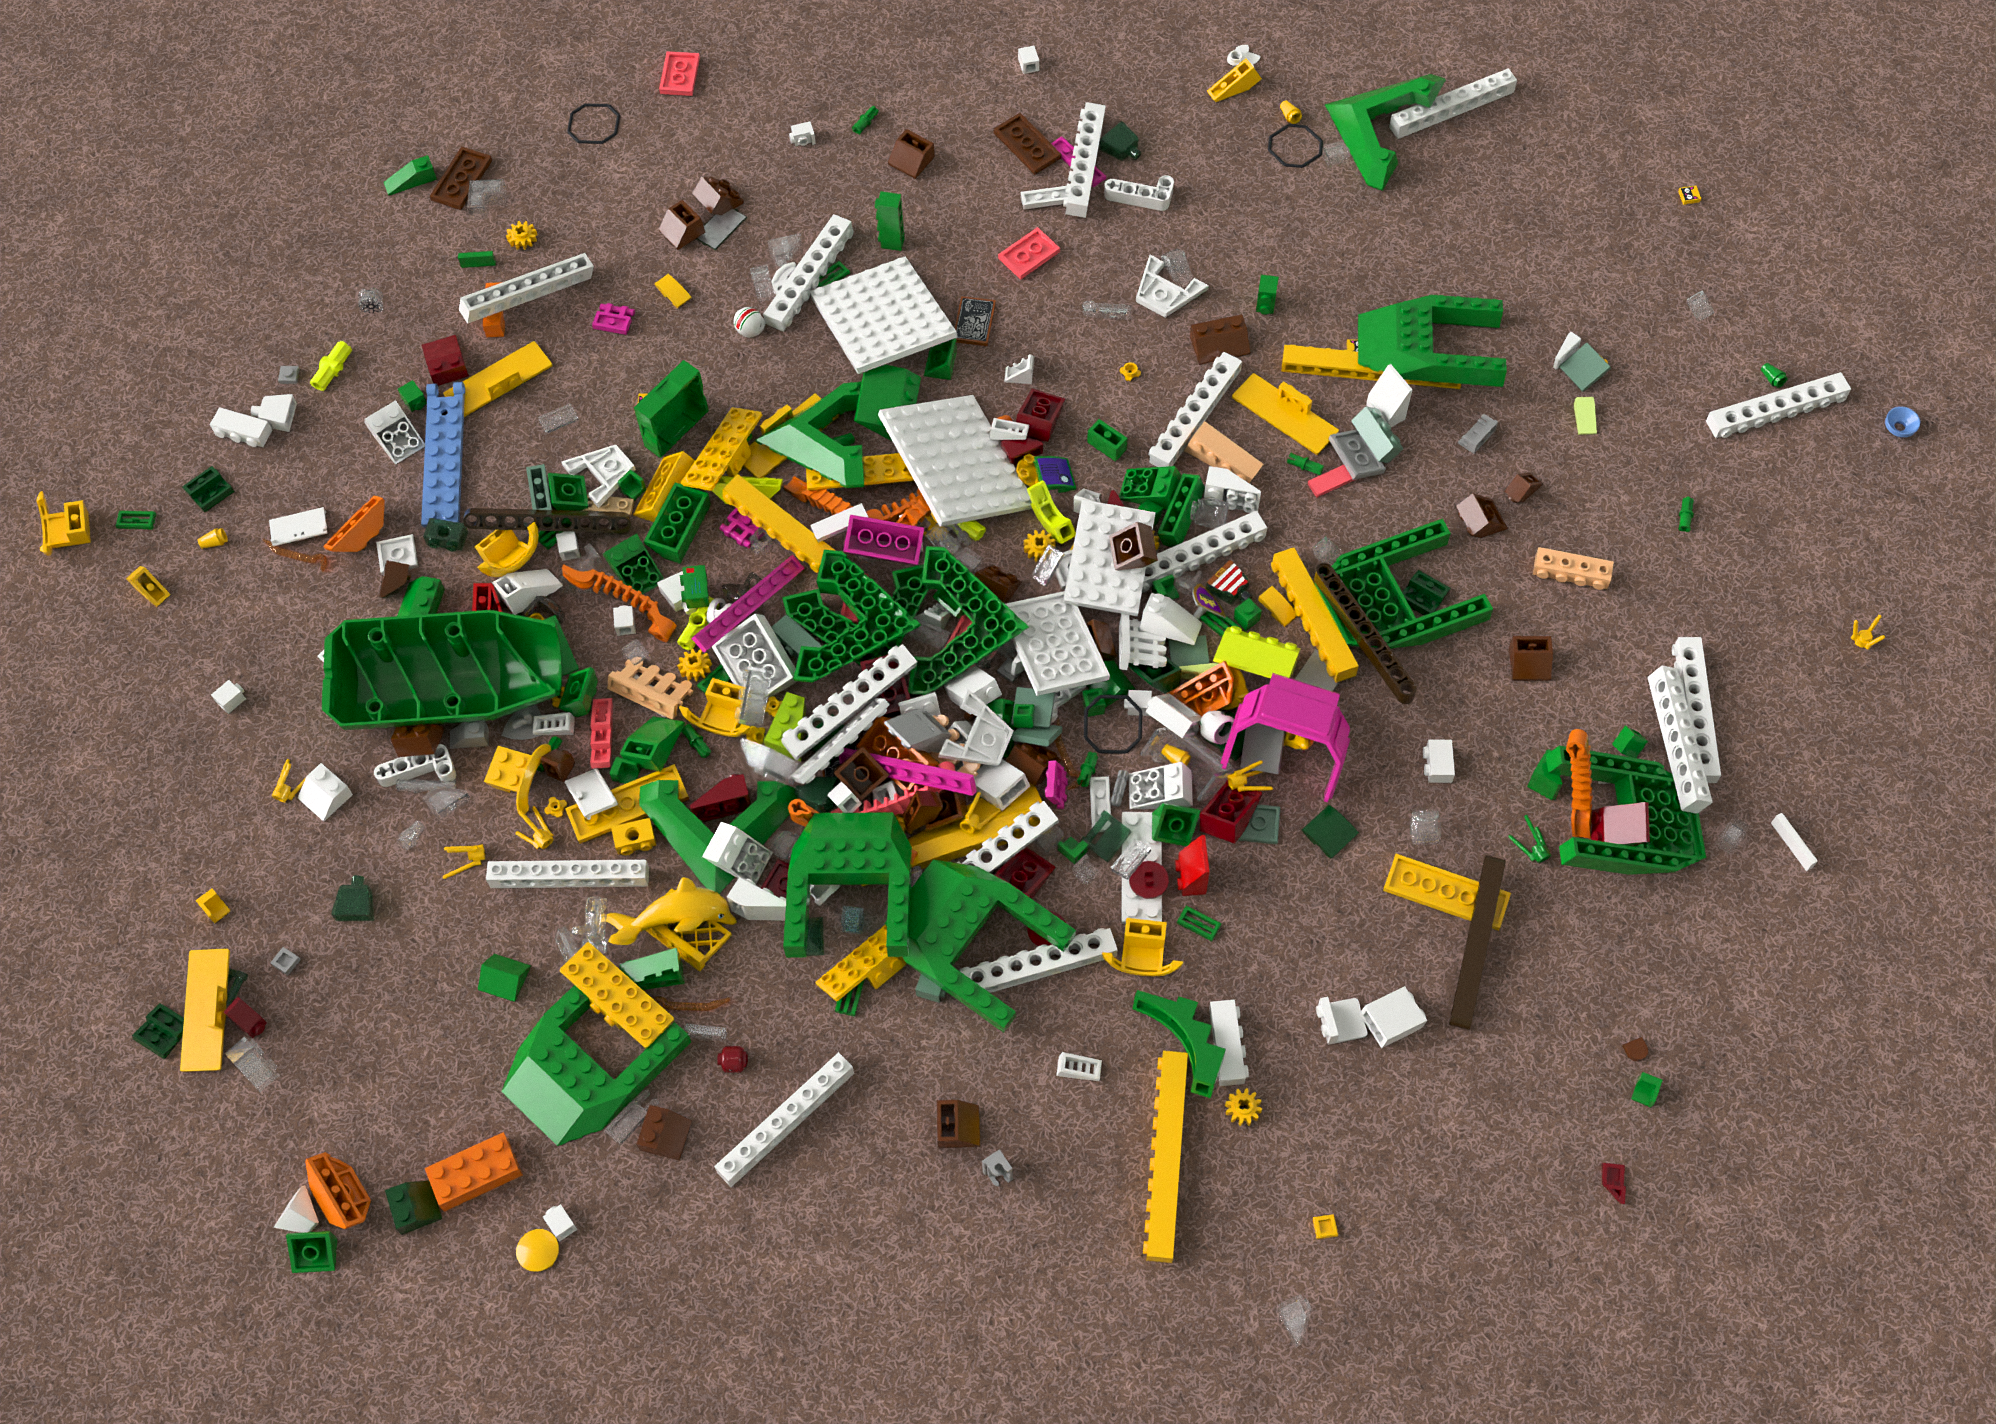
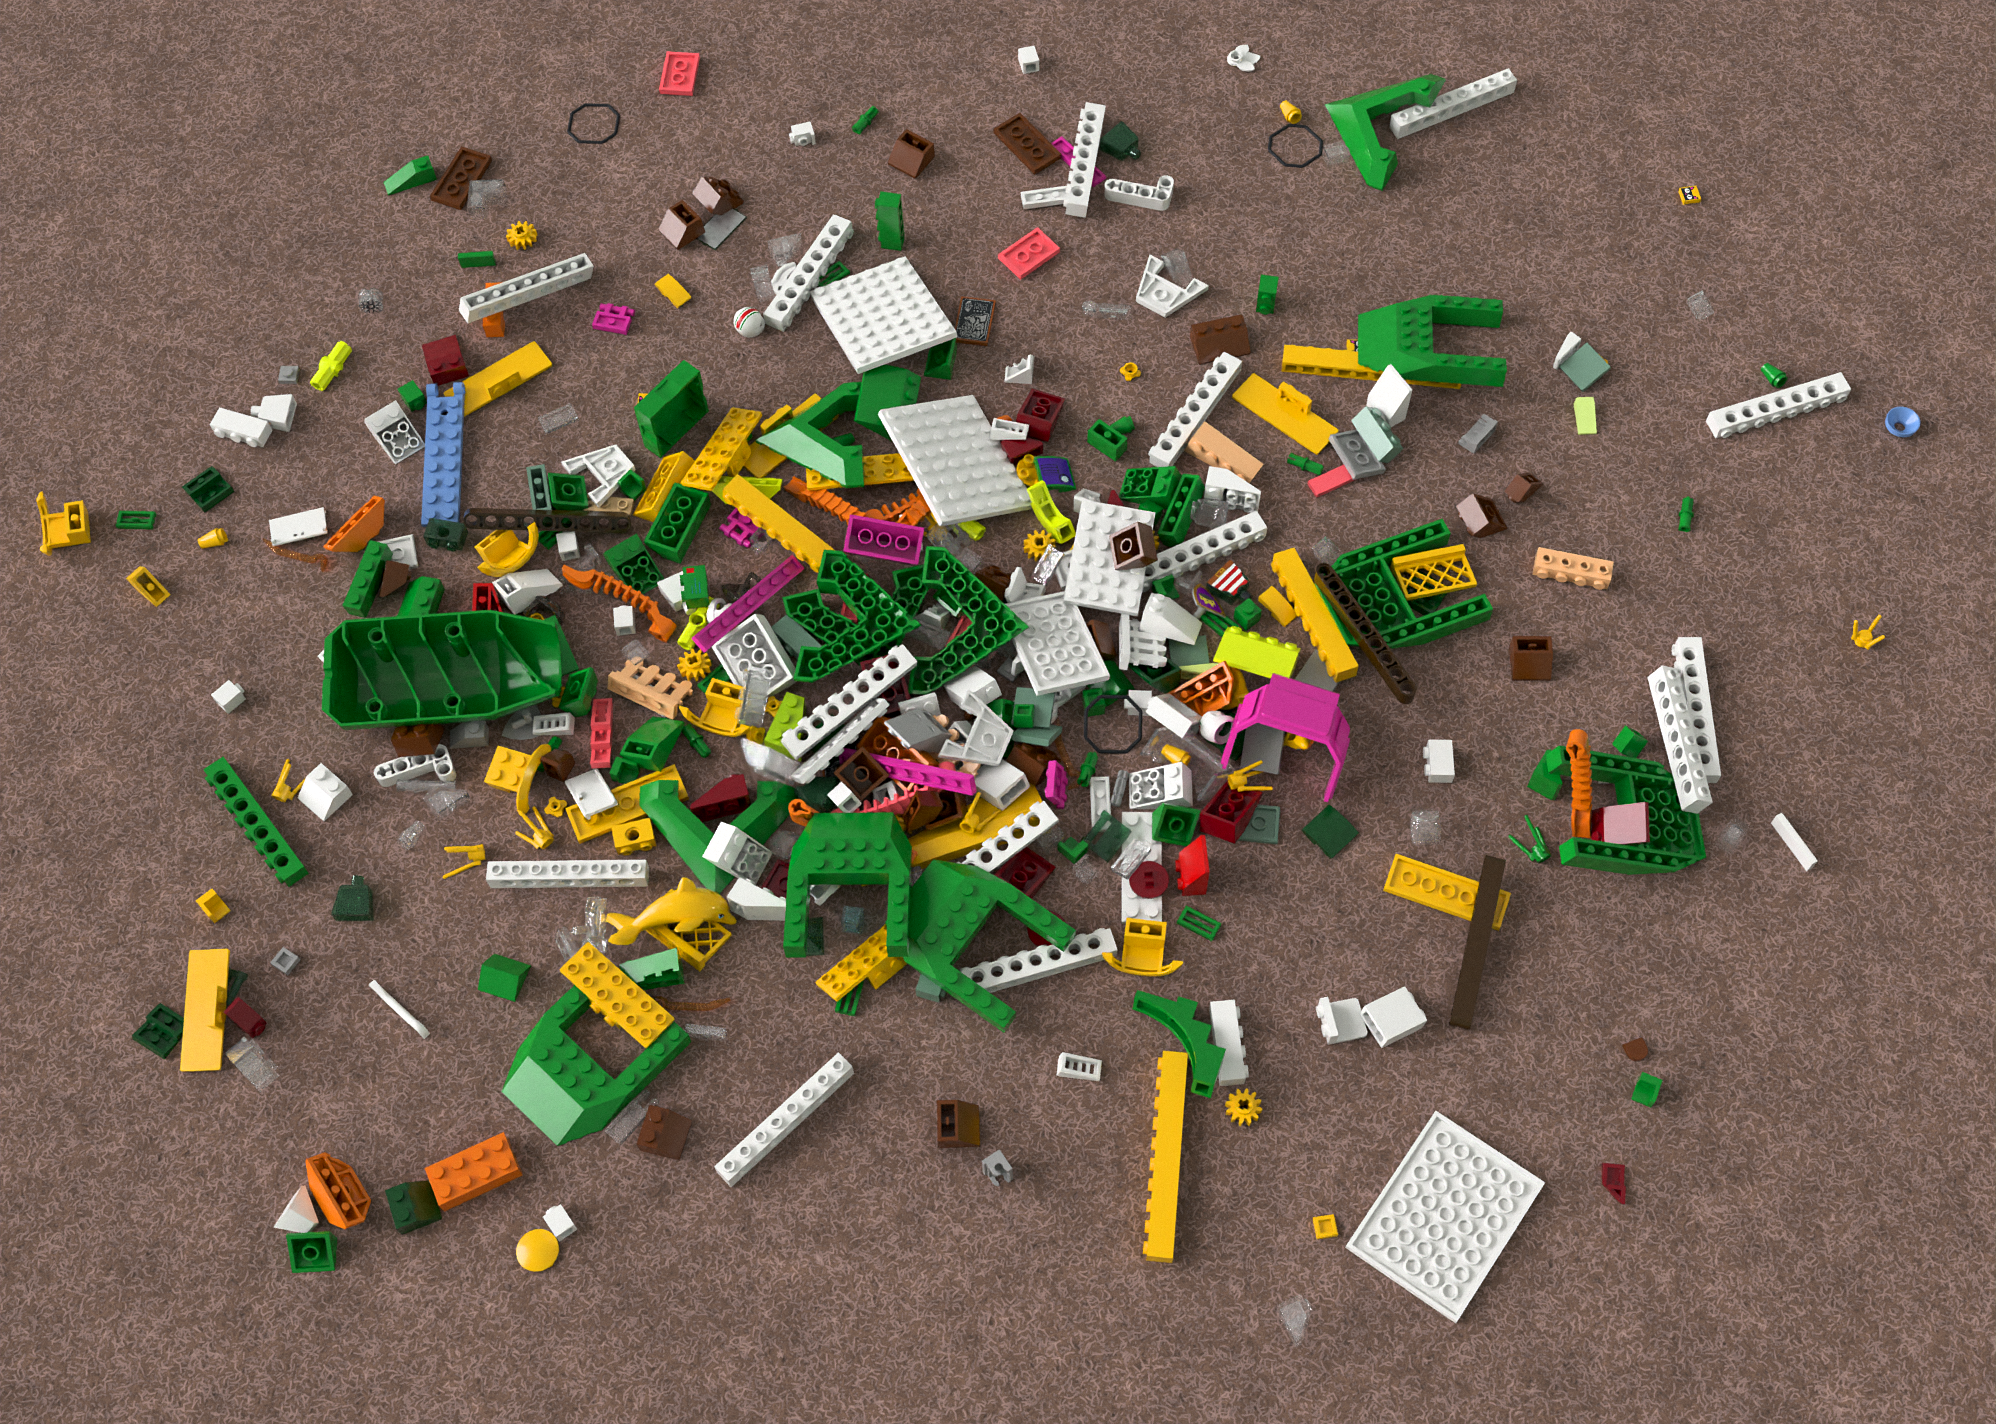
(221, 771): none -> green brick
(367, 579): none -> green brick
(399, 1009): none -> white piece
(733, 1059): dark red head -> none
(837, 523): white tile -> none
(1020, 589): none -> white bracket
(1123, 425): none -> green cone
(1235, 82): yellow slope -> none
(1428, 561): none -> yellow fence
(1445, 1216): none -> white plate

